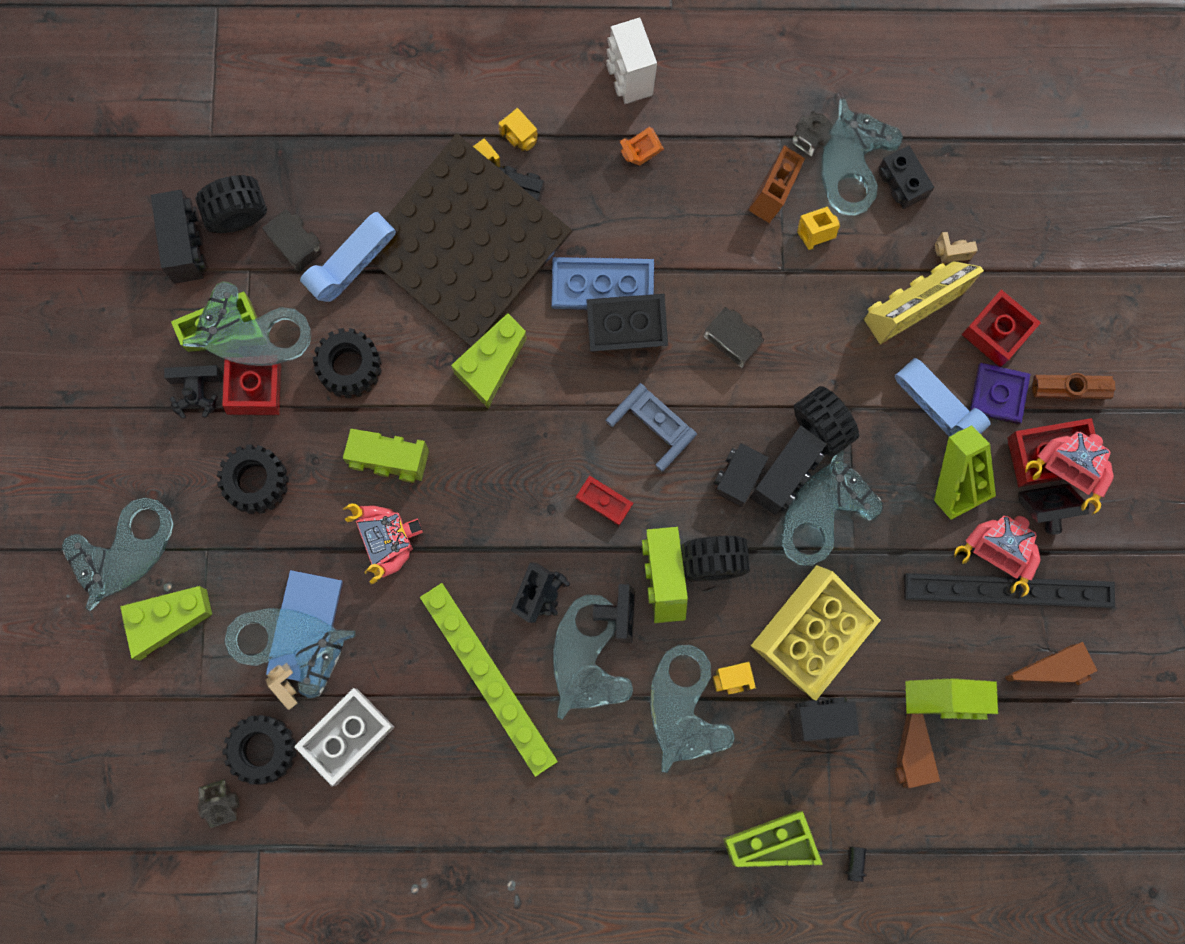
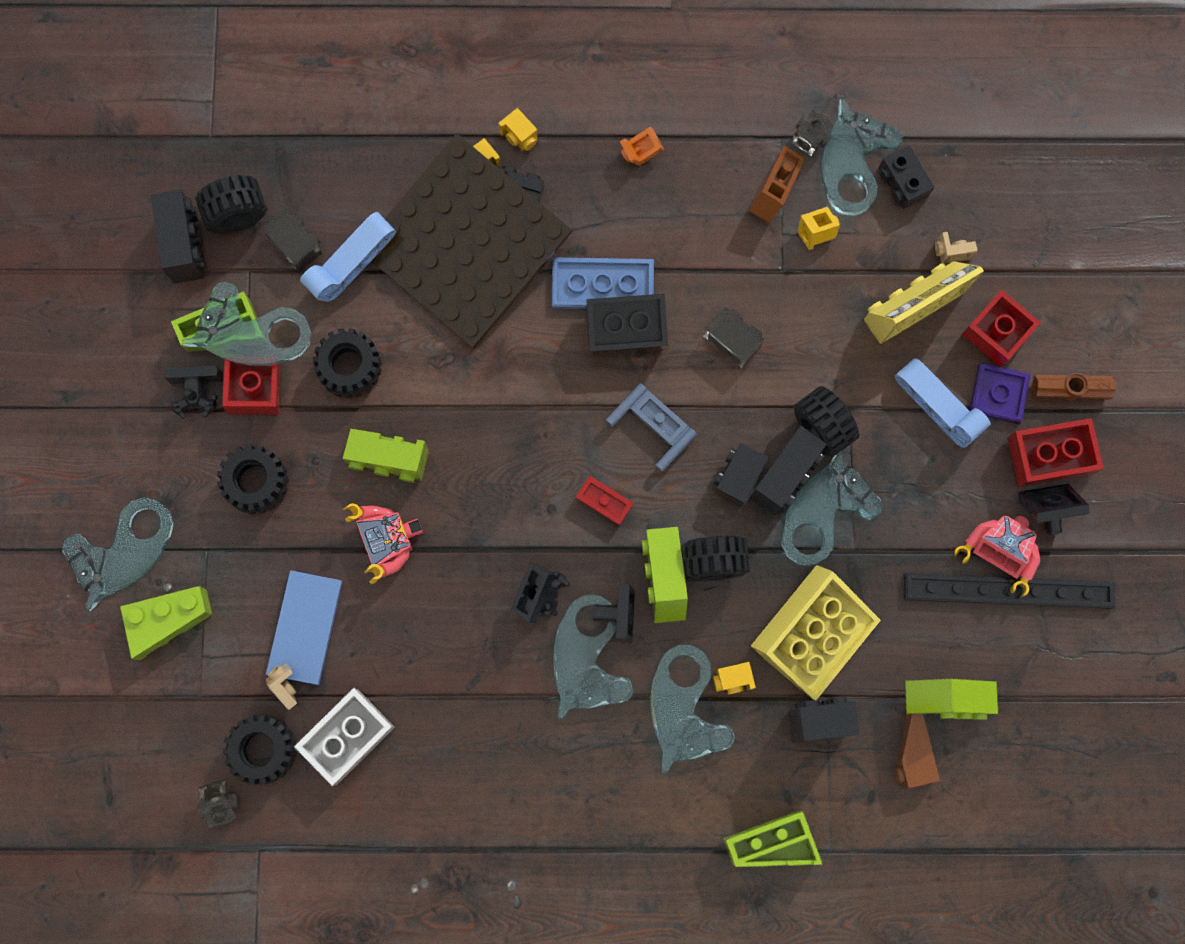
(297, 633): clear light blue animal -> none
(488, 679): lime plate -> none
(490, 358): lime wedge -> none
(631, 61): white brick -> none
(856, 864): black pin -> none
(965, 473): lime wedge -> none
(1064, 666): dark orange slope -> none
(1080, 462): coral torso -> none

